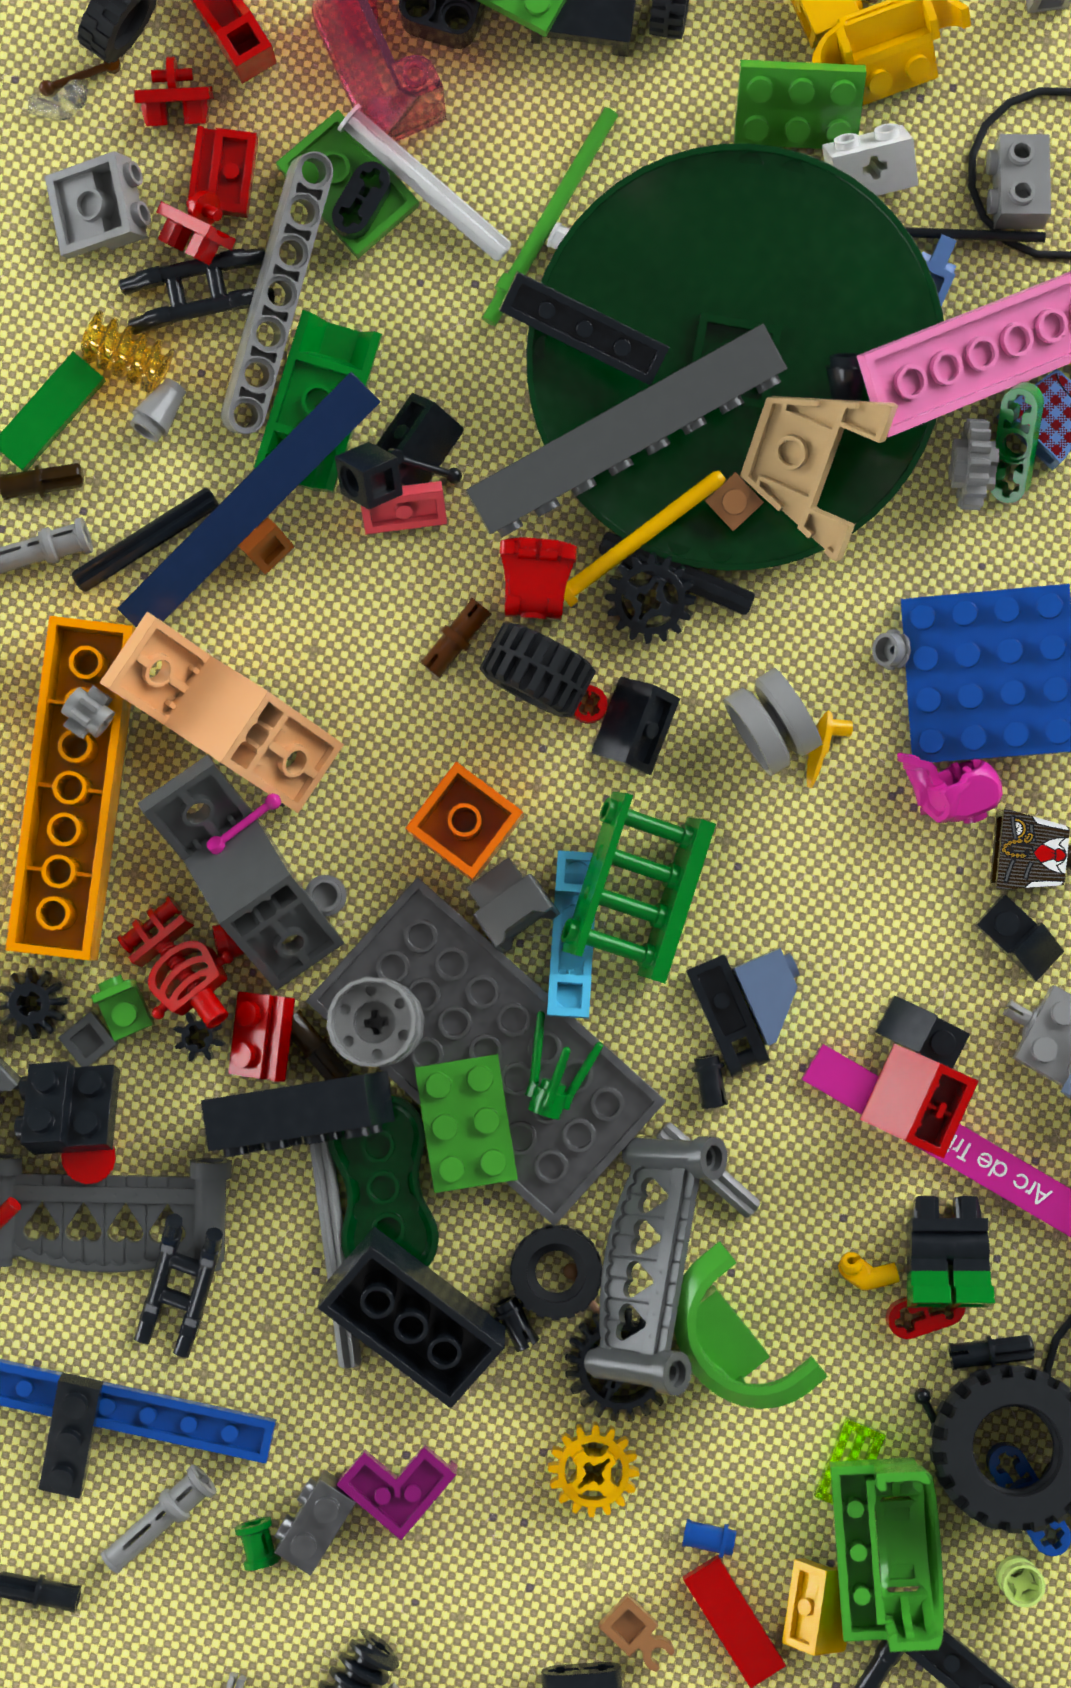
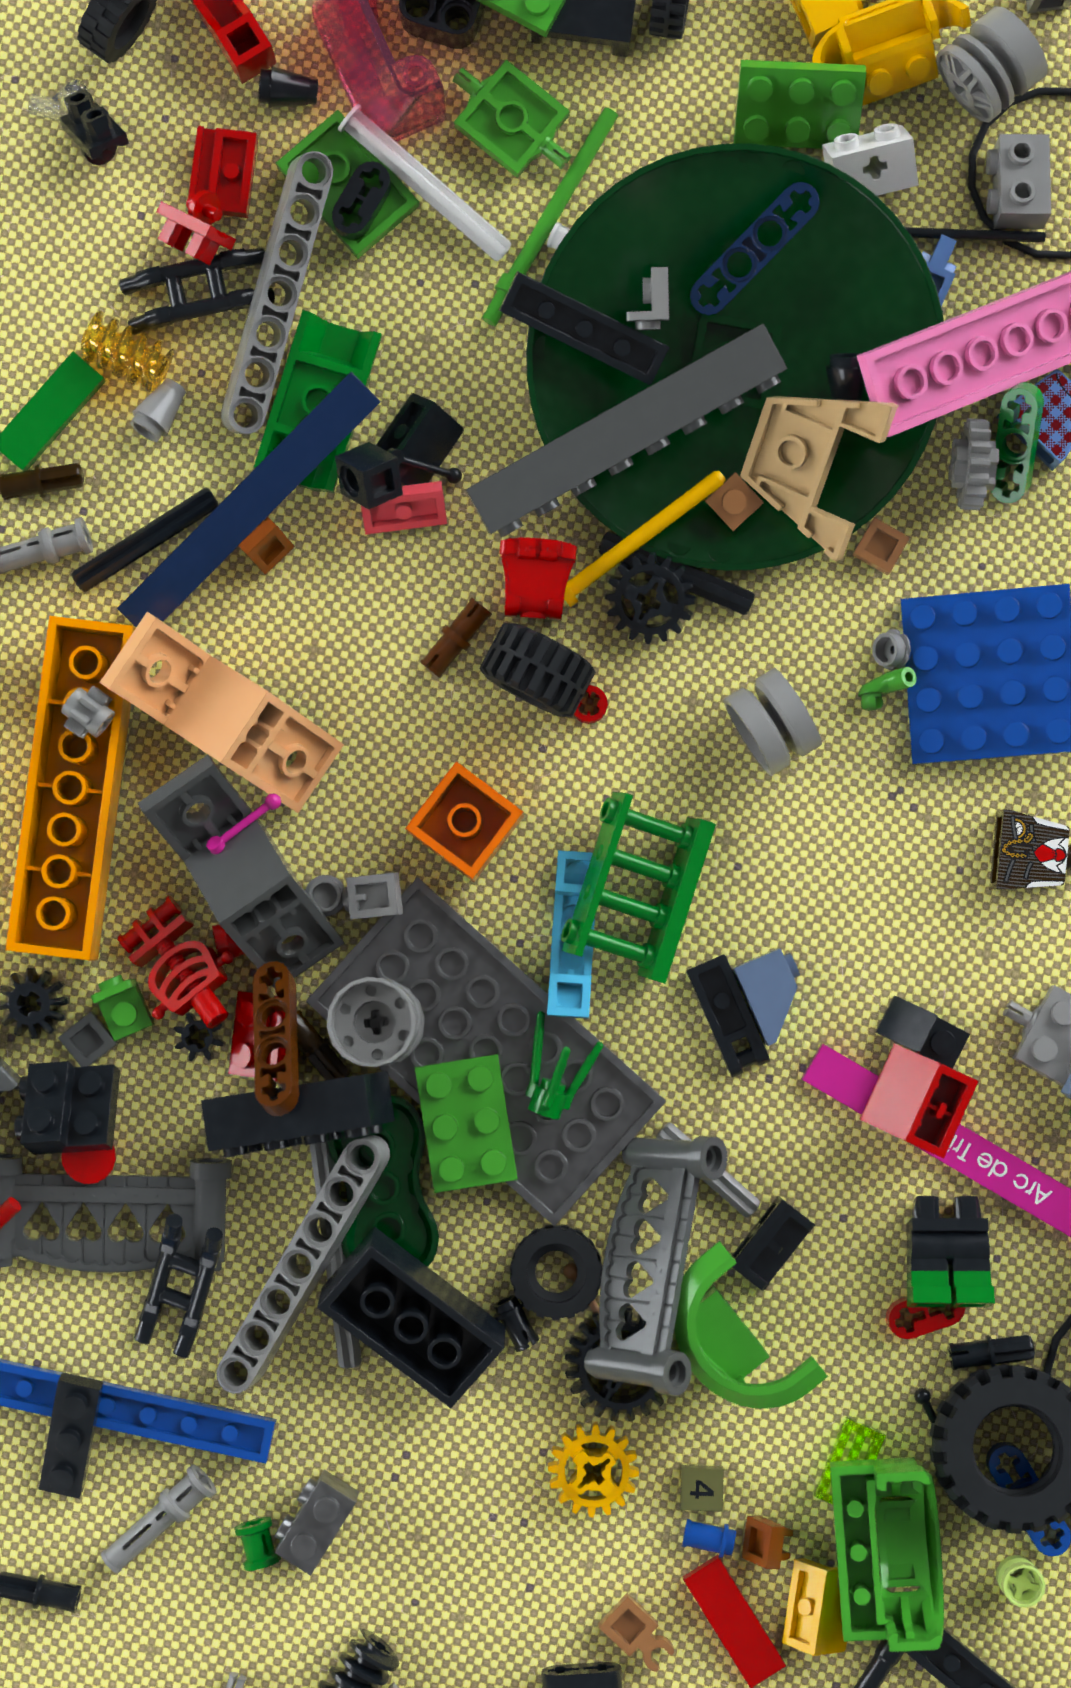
(48, 87): reddish brown hinge -> none
(92, 128): none -> black hips
(97, 204): light grey plate -> none
(193, 99): red hips -> none
(271, 1038): none -> reddish brown beam
(286, 88): none -> black cone
(289, 1278): none -> light grey beam
(373, 896): none -> light grey bracket
(397, 1499): magenta panel -> none
(509, 903): dark grey piece -> none
(511, 118): none -> bright green plate
(635, 724): black panel -> none
(655, 292): none -> light grey bracket
(701, 1488): none -> olive tile
(710, 1081): black pin -> none
(758, 253): none -> dark blue beam
(765, 1542): none -> dark orange tile
(771, 1243): none -> black hinge
(827, 728): yellow bar -> none
(864, 1275): yellow arm -> none
(881, 546): none -> medium nougat plate
(889, 682): none -> bright green arm
(956, 793): dark pink head -> none
(992, 64): none -> light grey wheel
(1019, 937): black slope -> none

